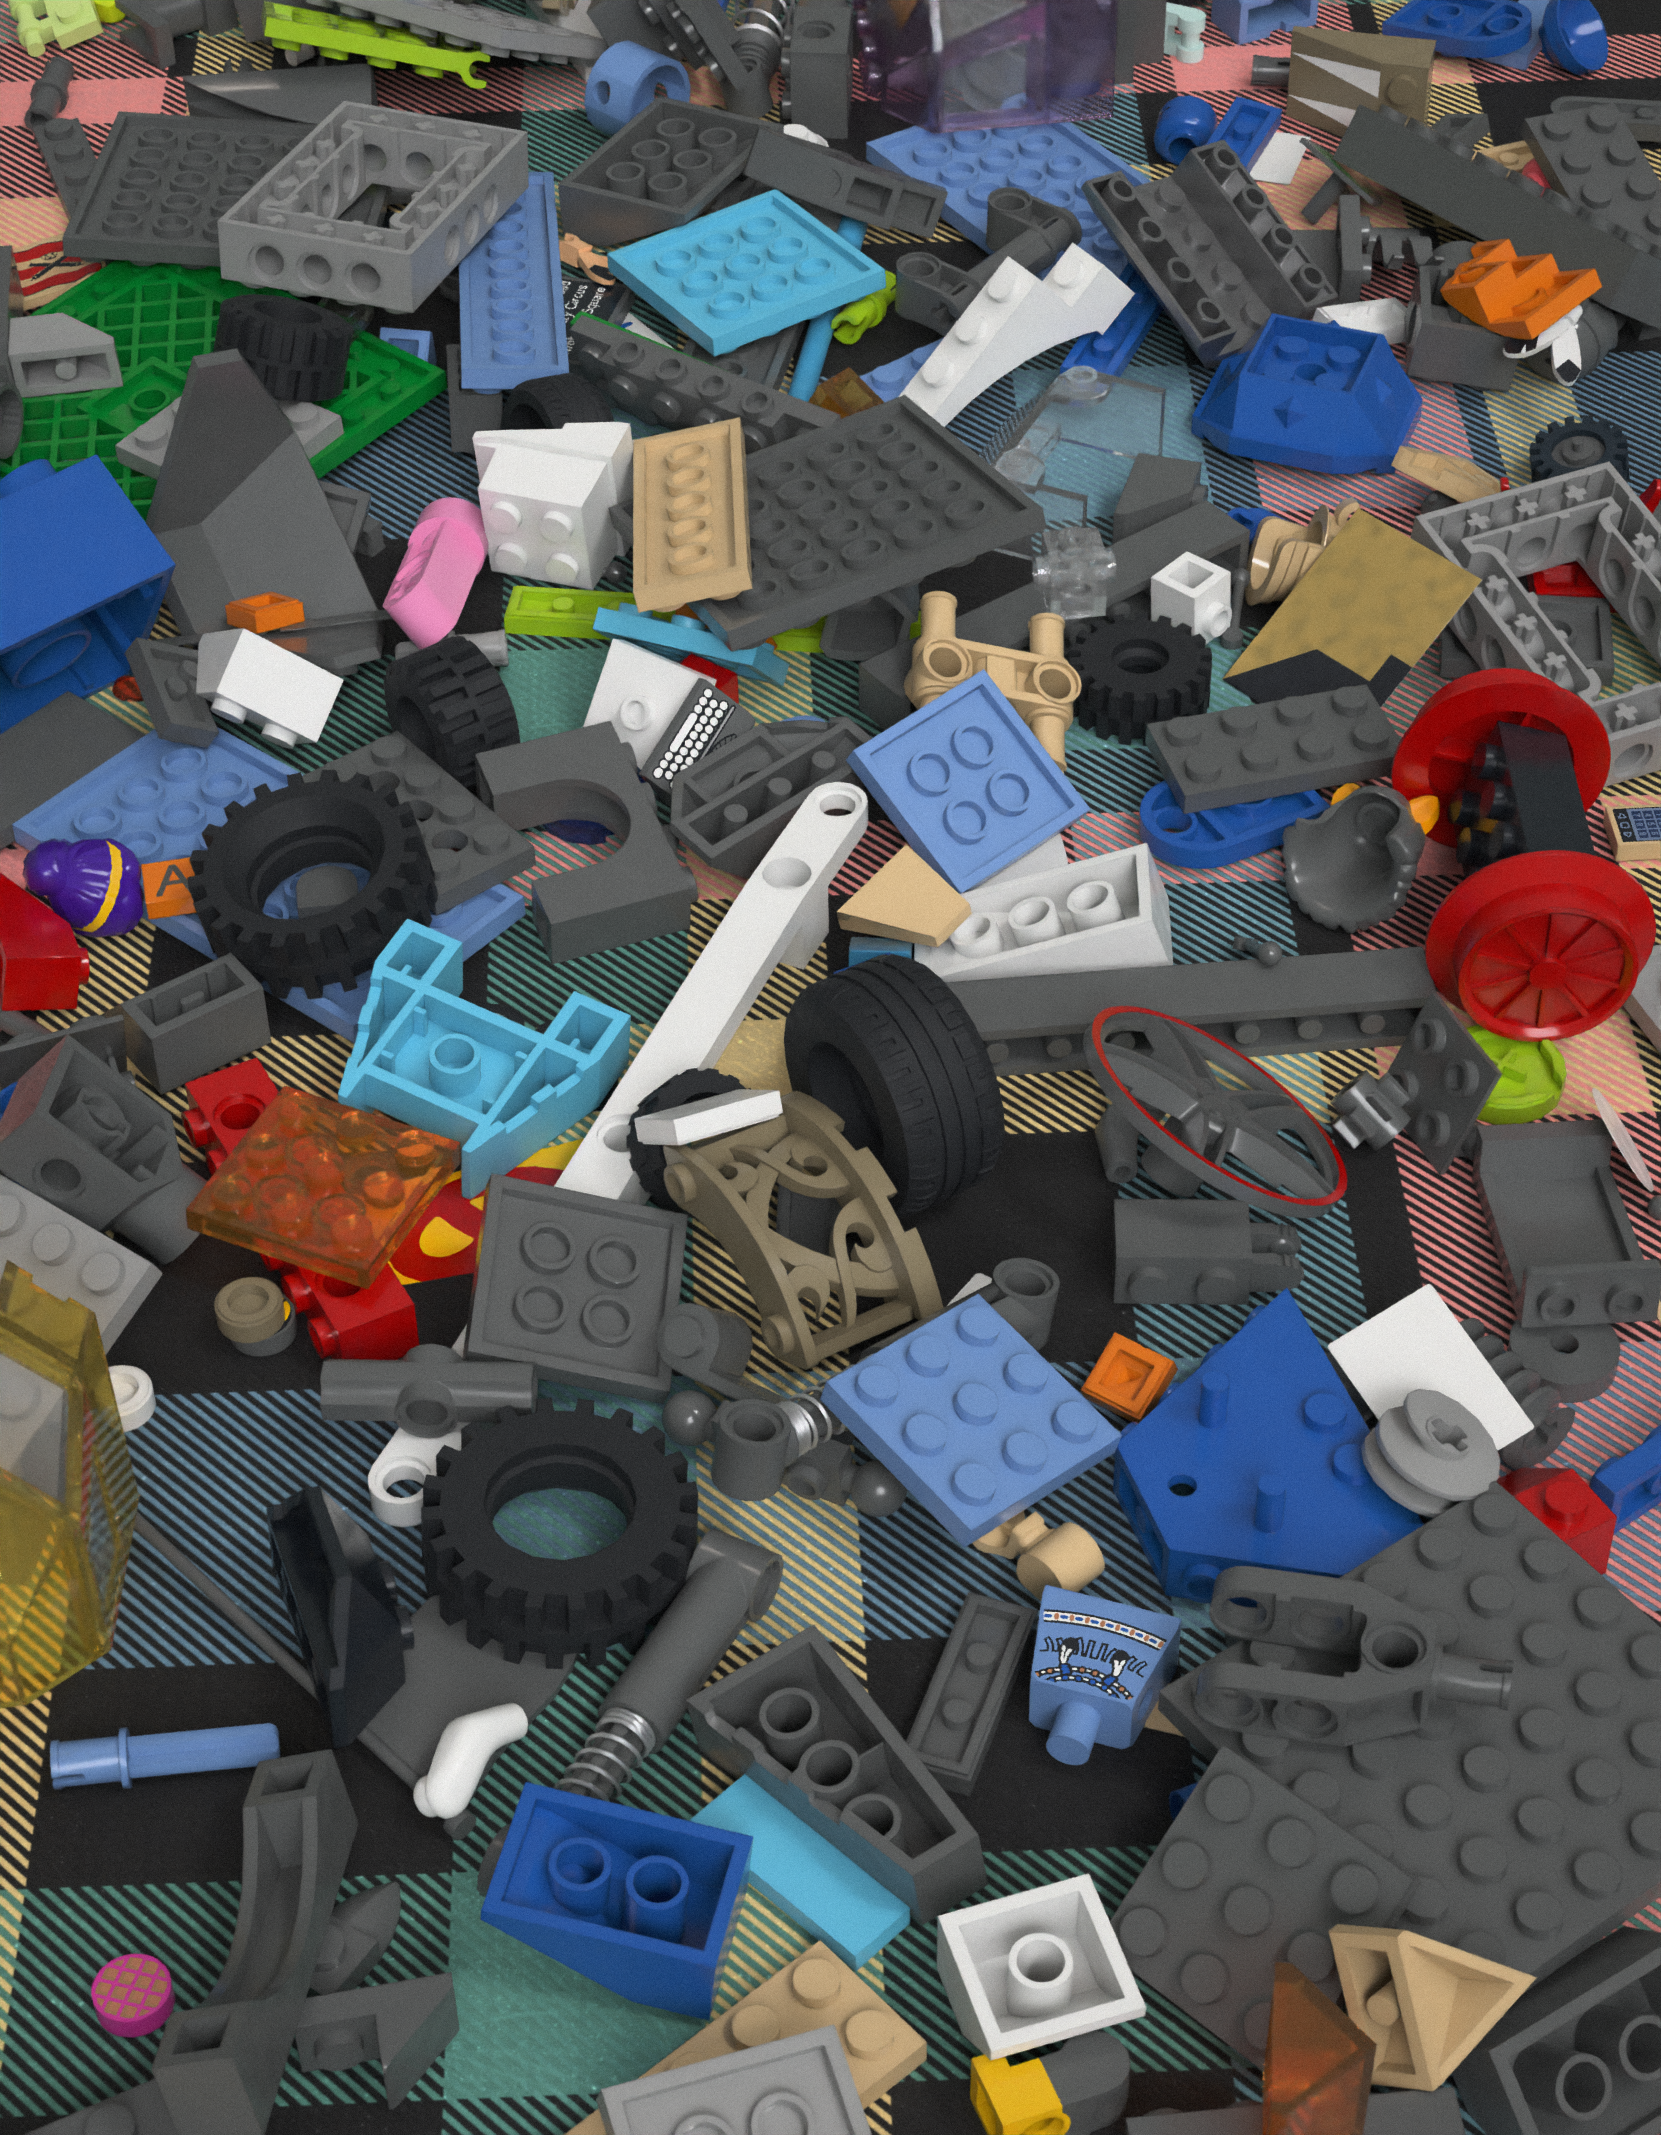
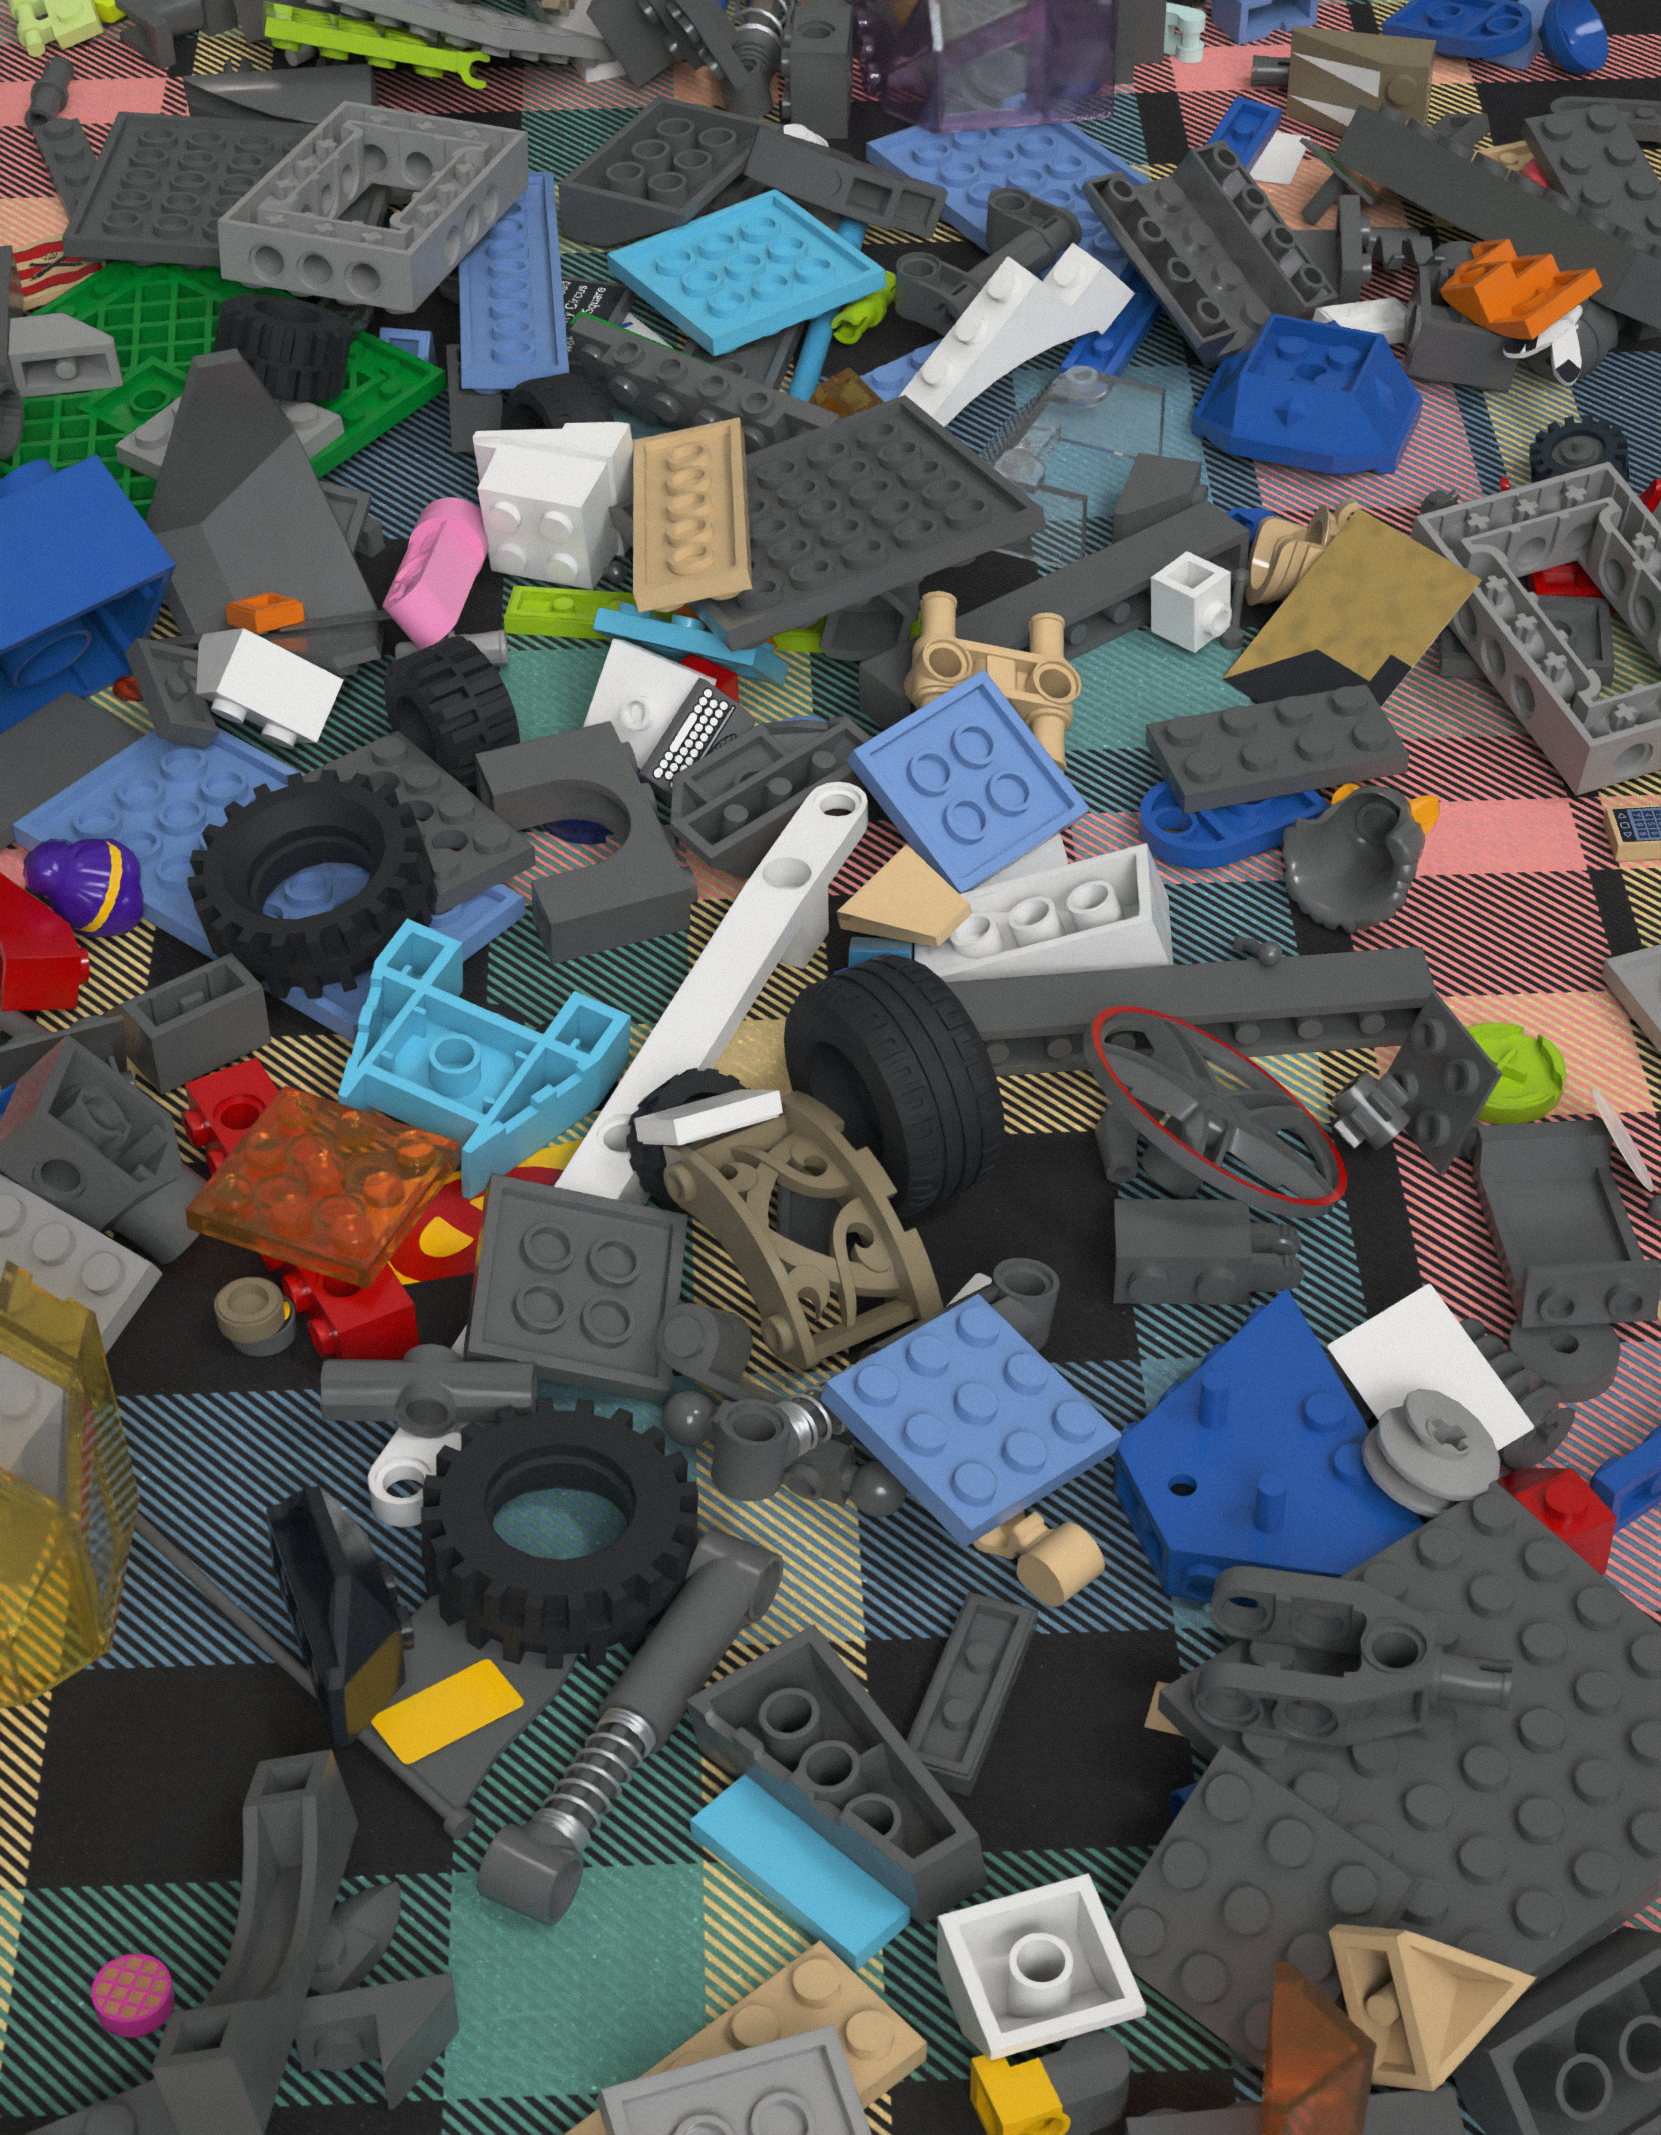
(133, 1395): white tile -> none
(161, 1754): medium blue axle -> none
(167, 888): orange tile -> none
(324, 889): dark grey tile -> none
(447, 1711): none -> yellow sticker
(463, 1757): white arm -> none
(579, 254): light nougat piece -> none
(622, 1895): blue slope -> none
(632, 77): medium blue piece -> none
(1074, 572): clear brick -> none
(1097, 1671): medium blue torso -> none
(1128, 1379): orange tile -> none
(1139, 675): black tyre -> none
(1182, 126): blue head -> none
(1446, 473): tan wing -> none
(1541, 926): red brick -> none

